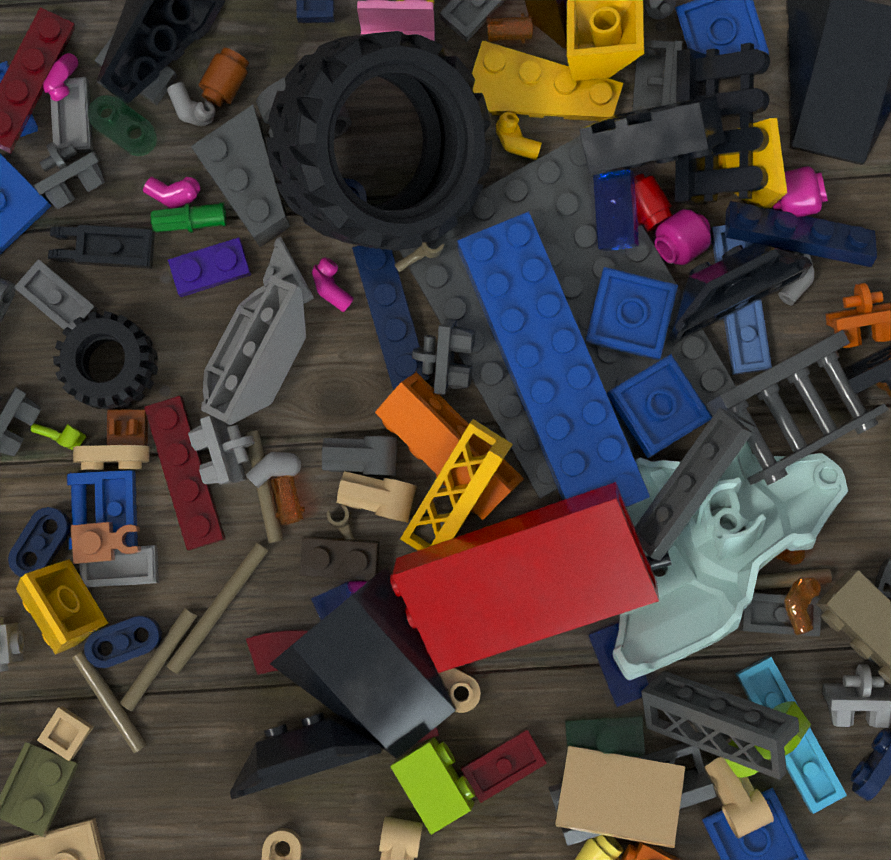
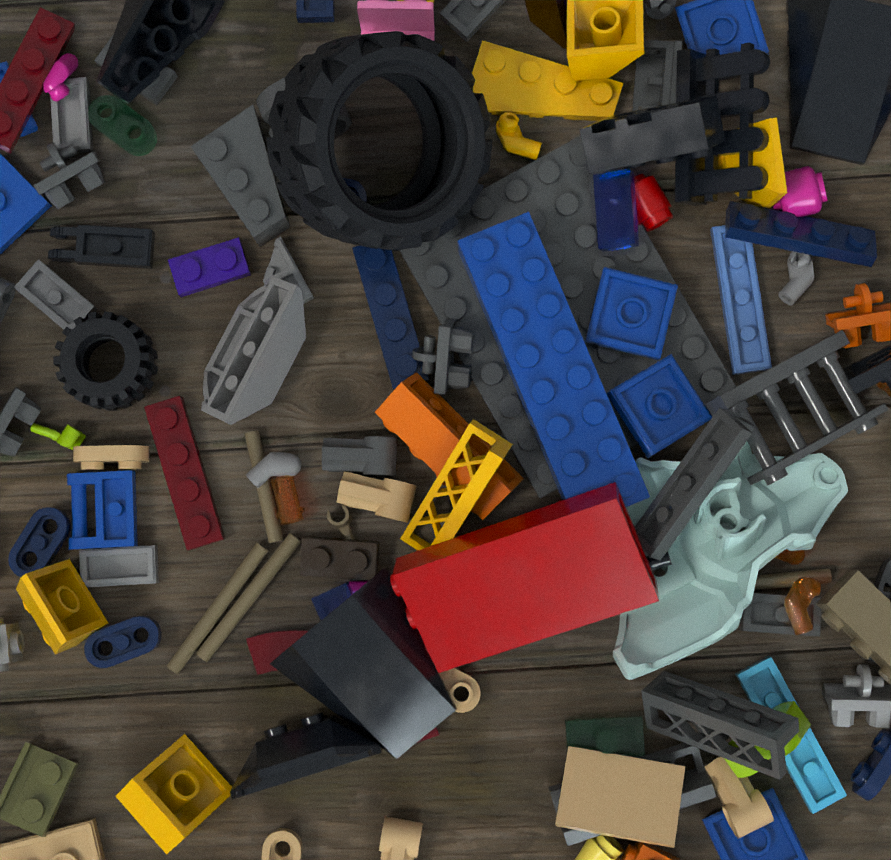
(65, 733): tan plate -> none
(97, 542): nougat plate -> none
(109, 702): dark tan bar -> none
(127, 427): dark orange tile -> none
(158, 659): dark tan bar -> none
(174, 793): none -> yellow slope
(175, 194): dark pink arm -> none
(188, 110): light grey arm -> none
(188, 217): green axle -> none
(224, 77): dark orange brick -> none
(225, 448): light grey hips -> none
(248, 597): none -> dark tan bar
(326, 285): dark pink arm -> none
(418, 253): dark tan hand -> none
(434, 784): lime brick -> none
(503, 765): dark red plate -> none
(510, 28): clear orange pin -> none
(621, 689): clear blue plate -> none
(683, 237): dark pink head -> none
(734, 284): black wedge -> none

